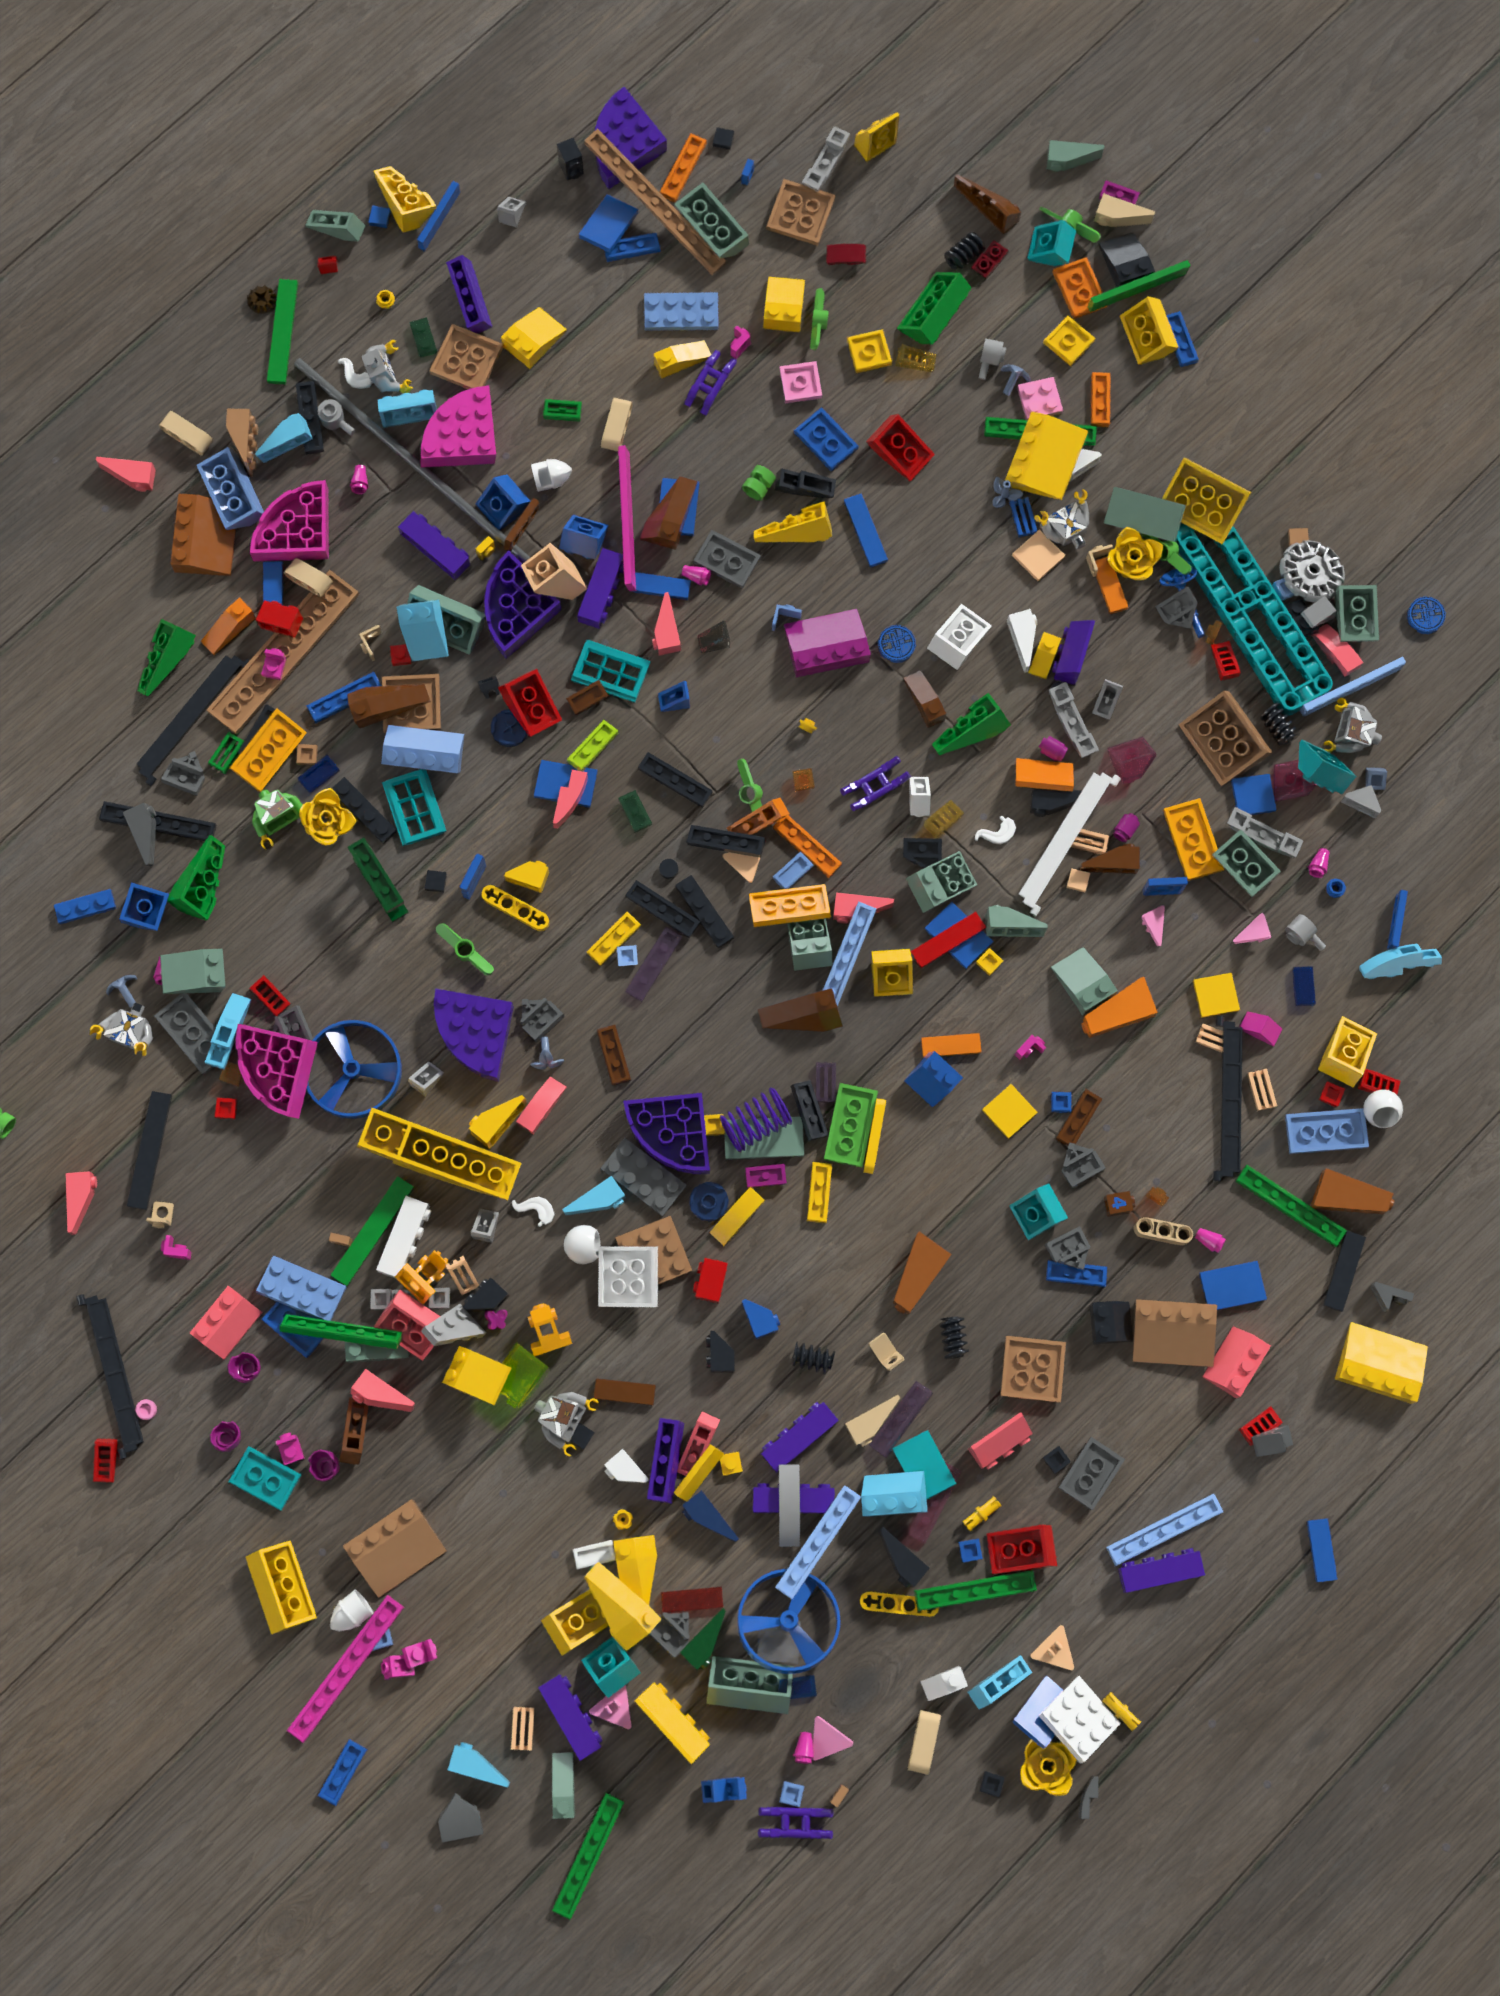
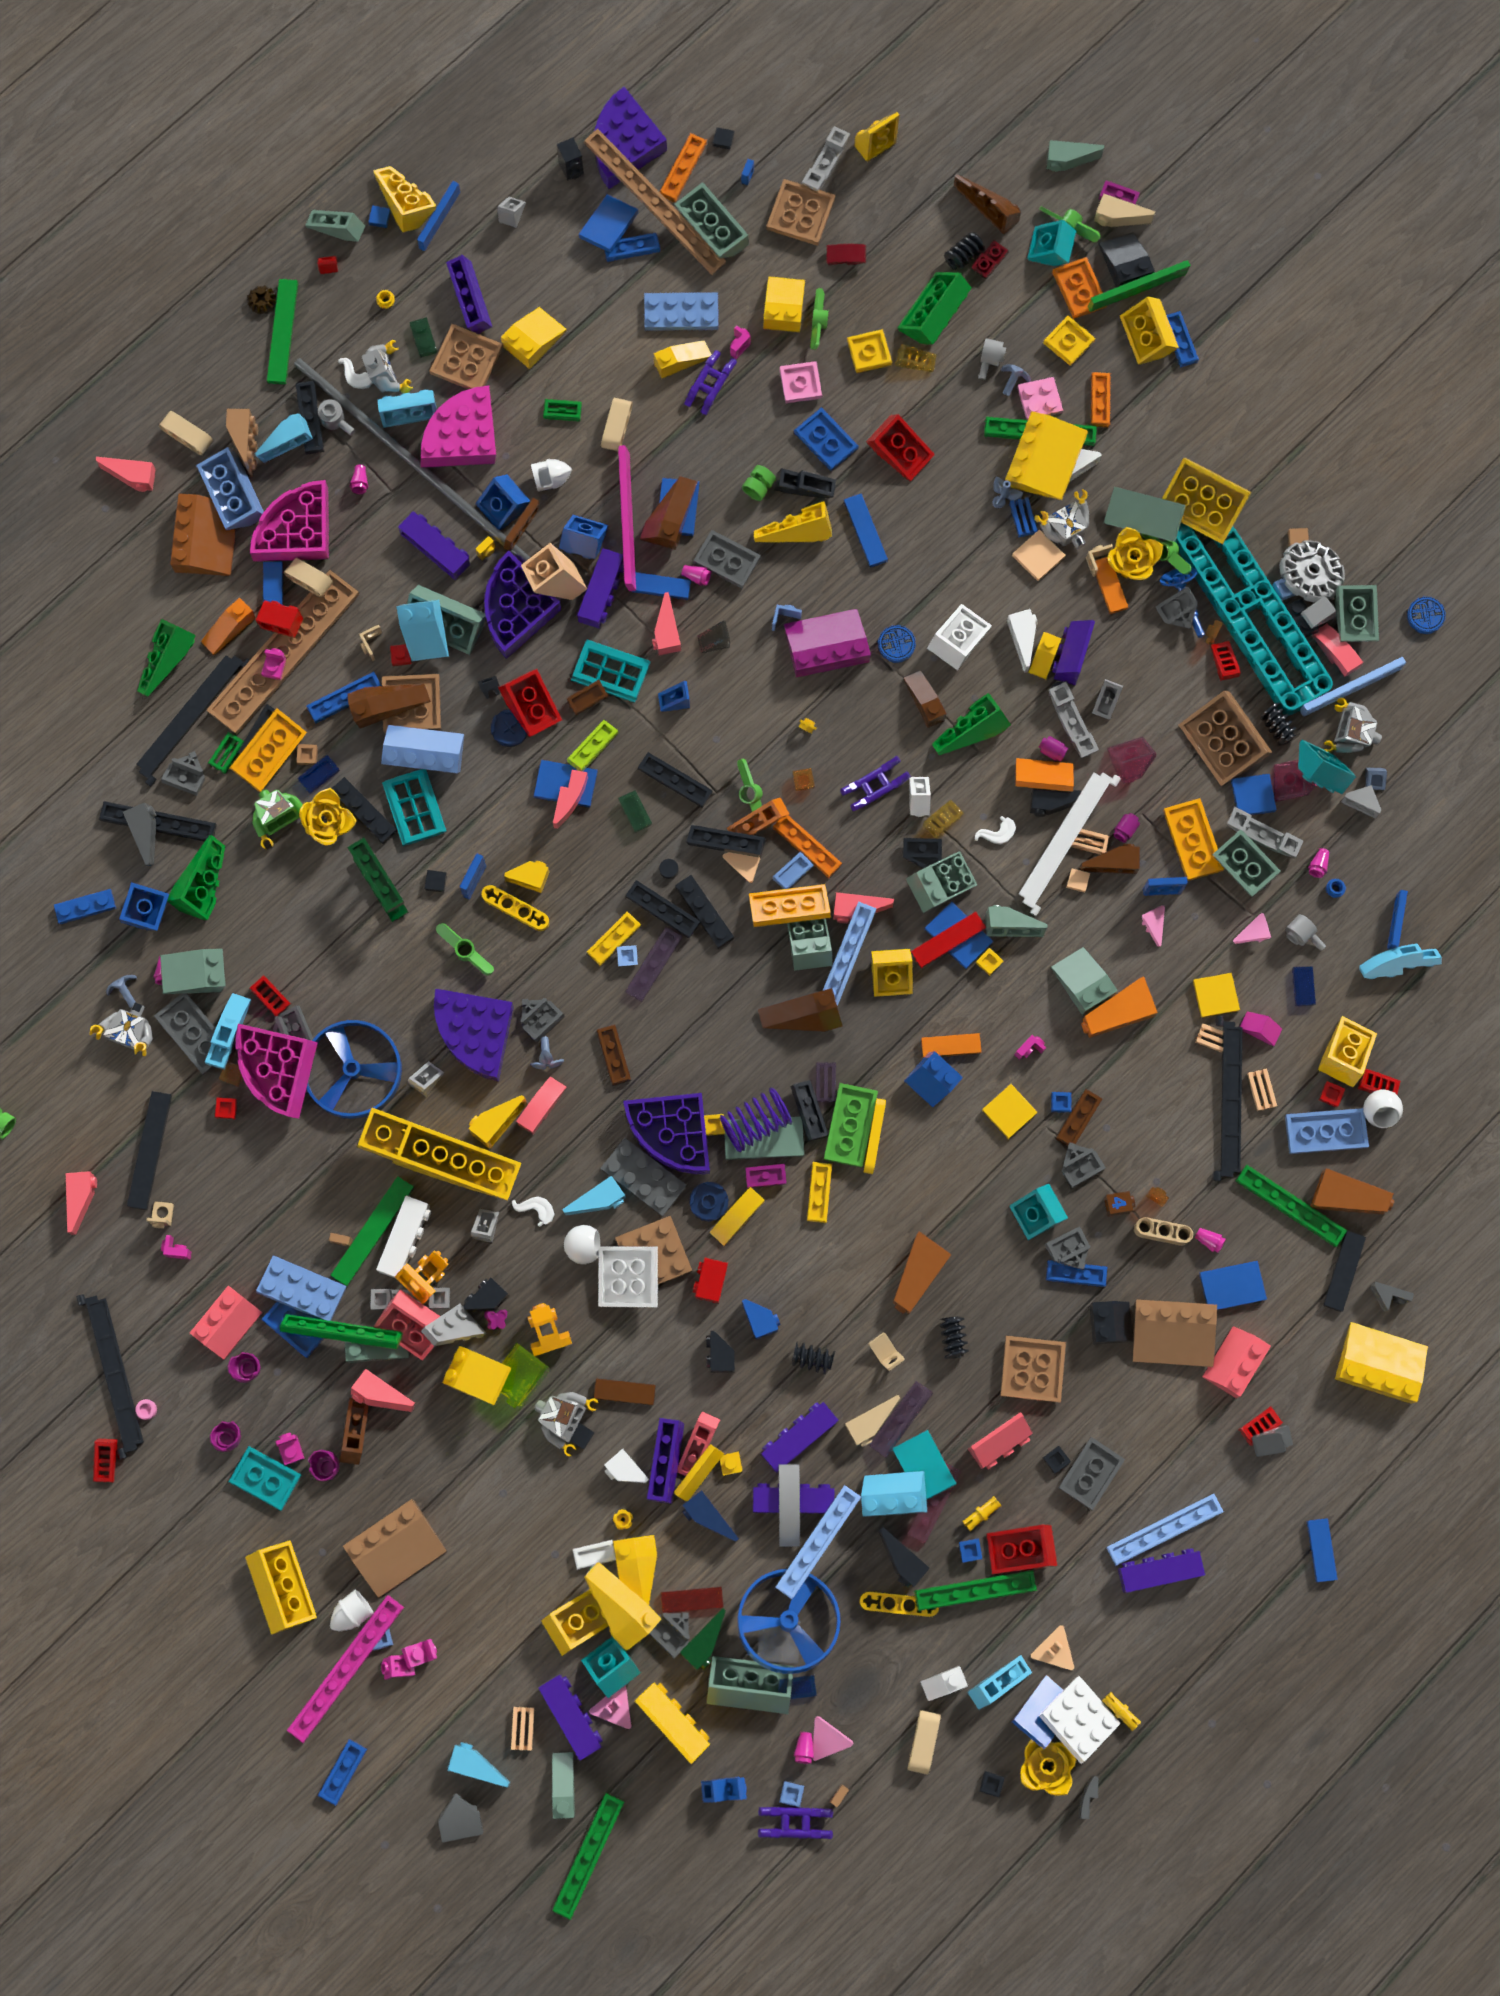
(456, 1265): light nougat tile -> none

